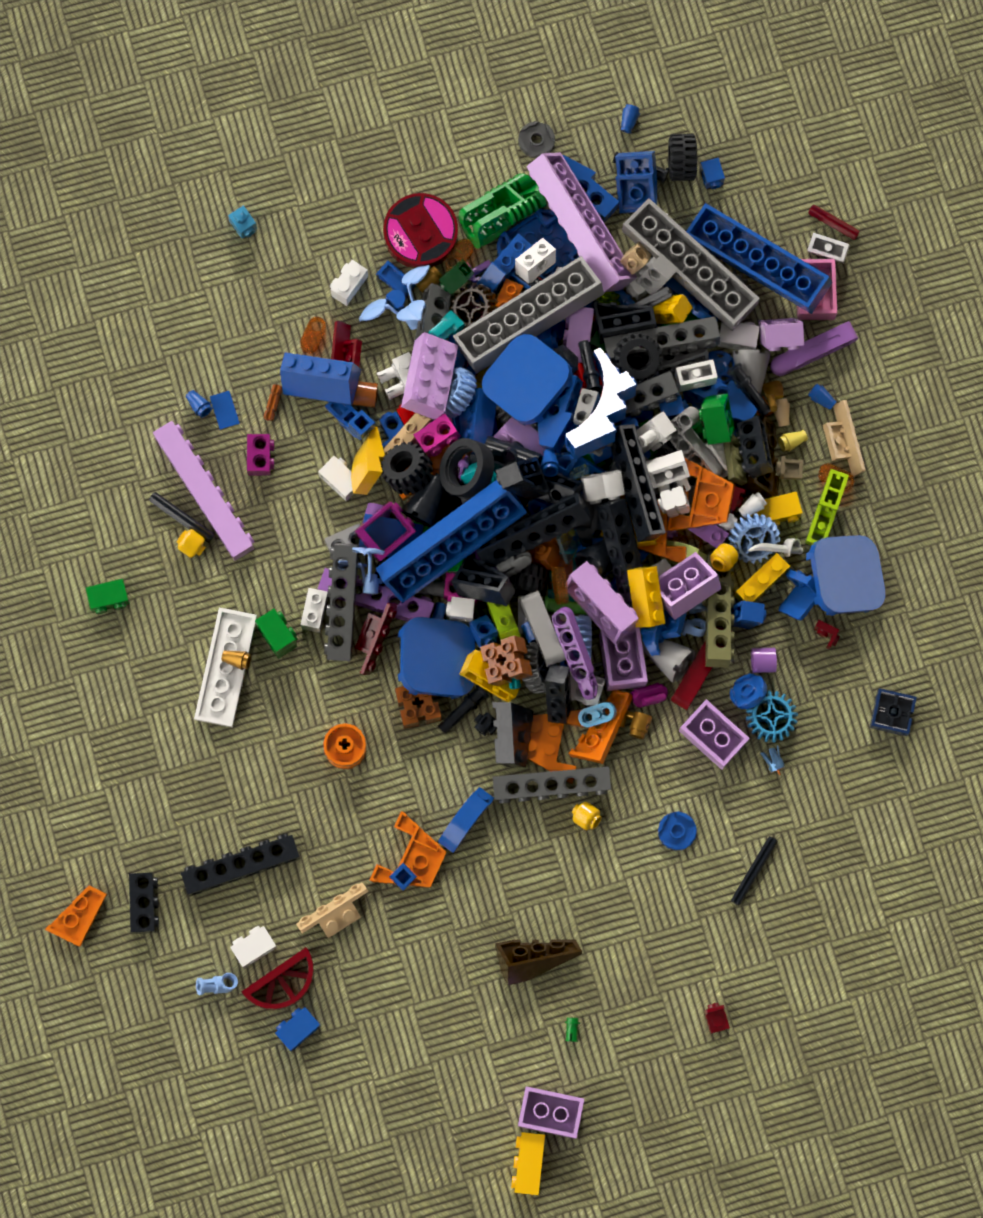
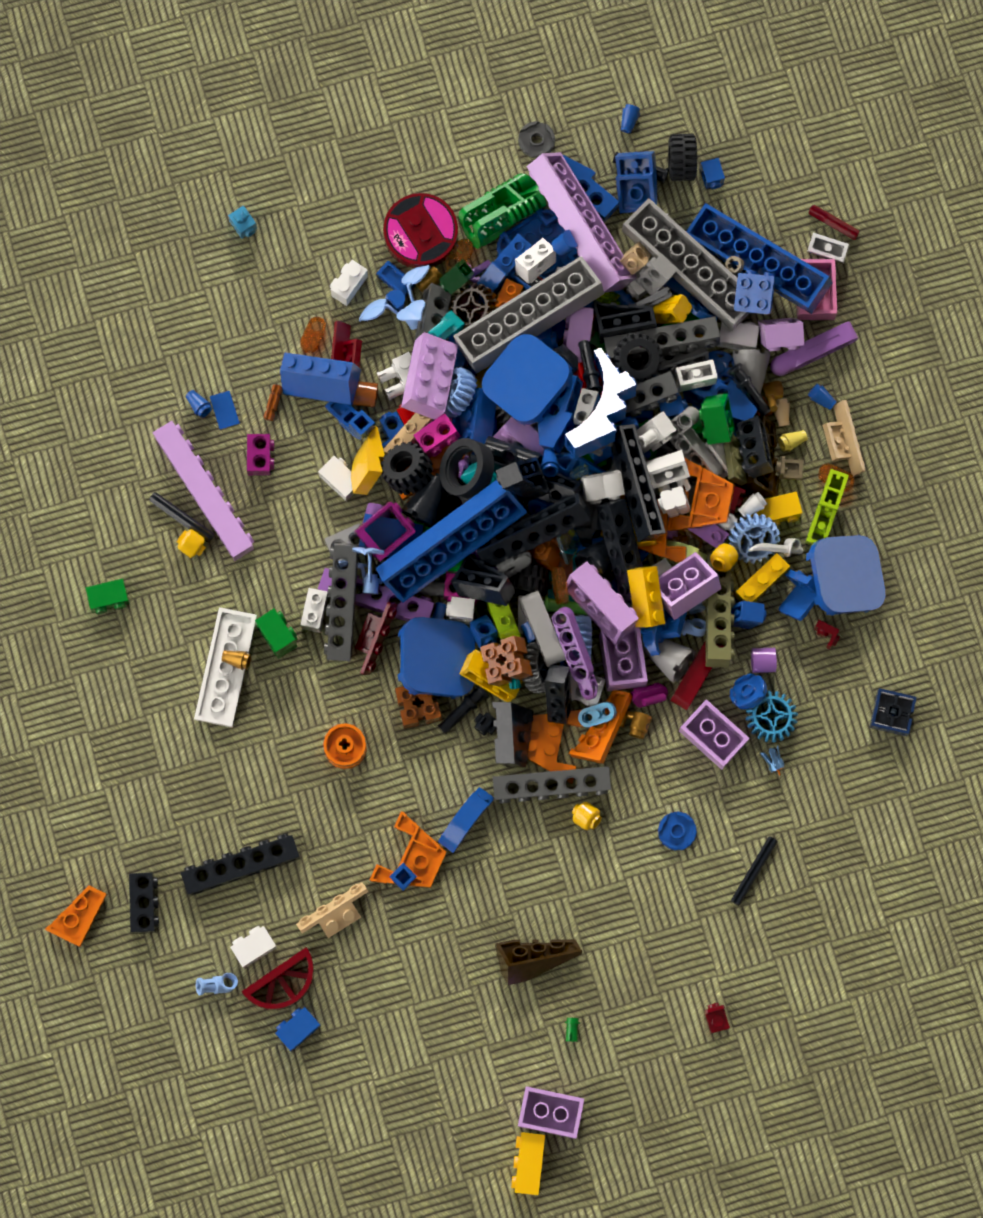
(564, 243): none -> blue brick
(728, 263): none -> dark tan bush
(755, 292): none -> bracket

